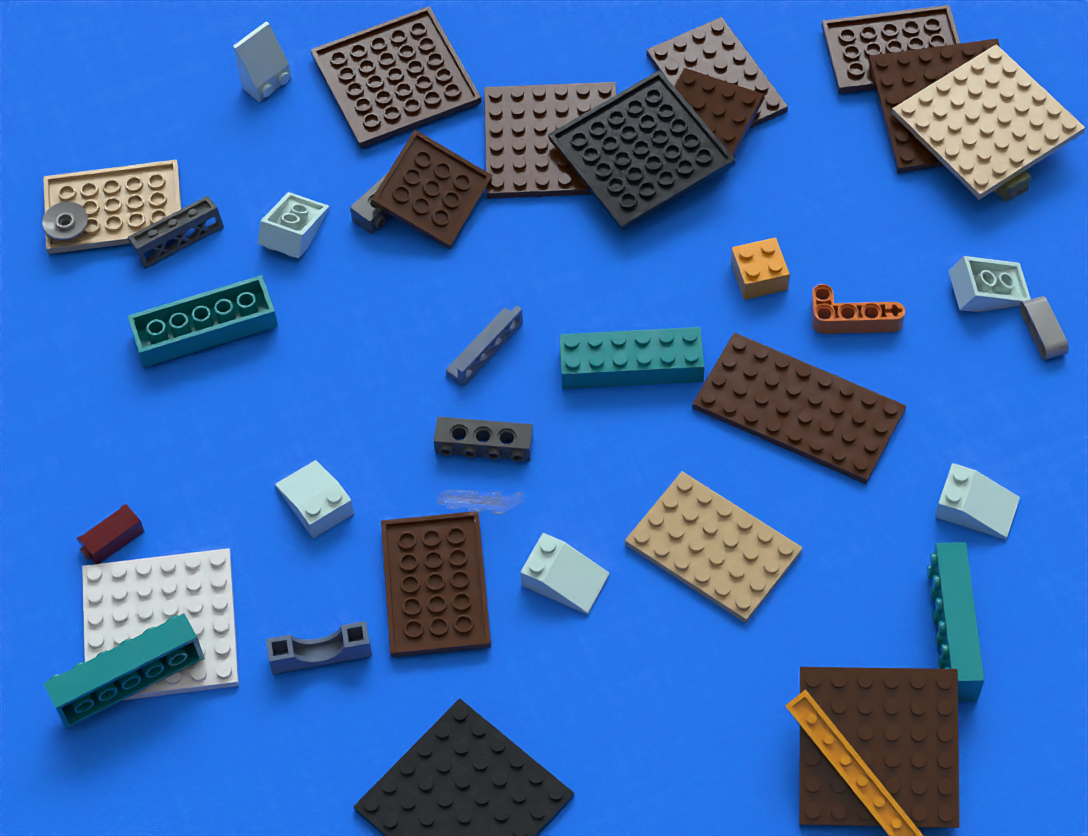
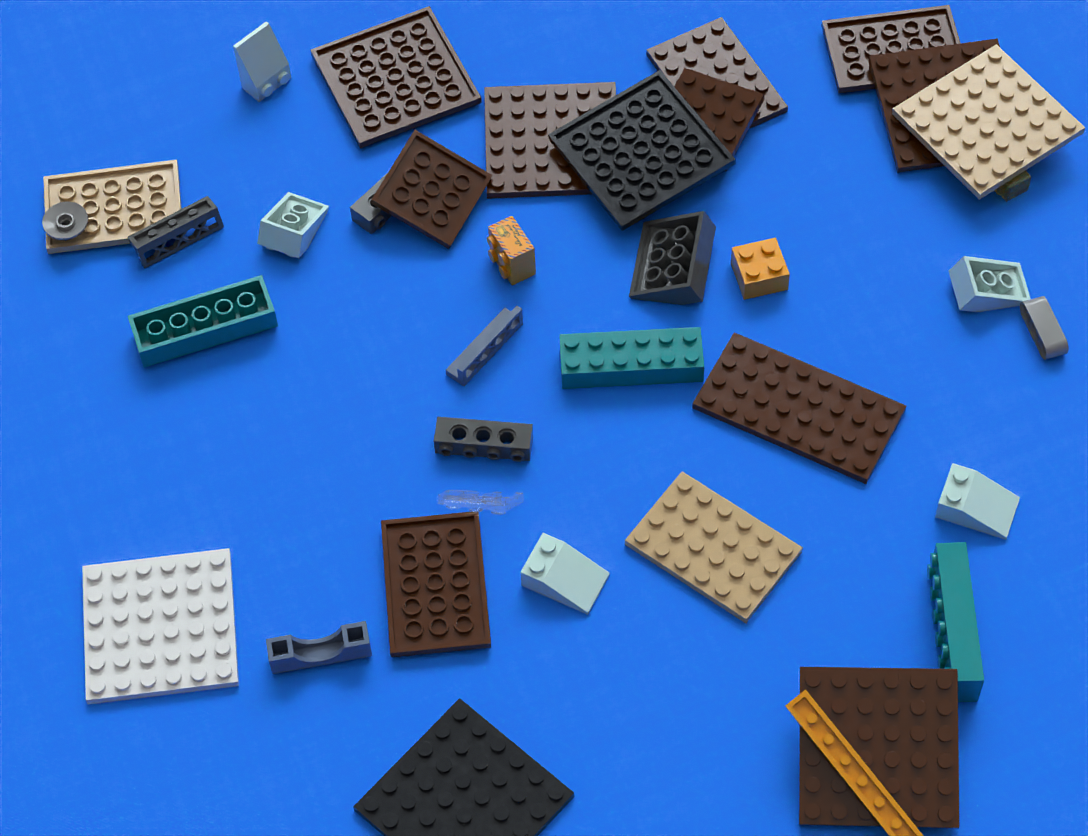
(110, 535): dark red brick -> none
(124, 670): teal brick -> none
(316, 498): light aqua slope -> none
(511, 250): none -> brick
(673, 259): none -> dark grey slope
(885, 315): orange beam -> none

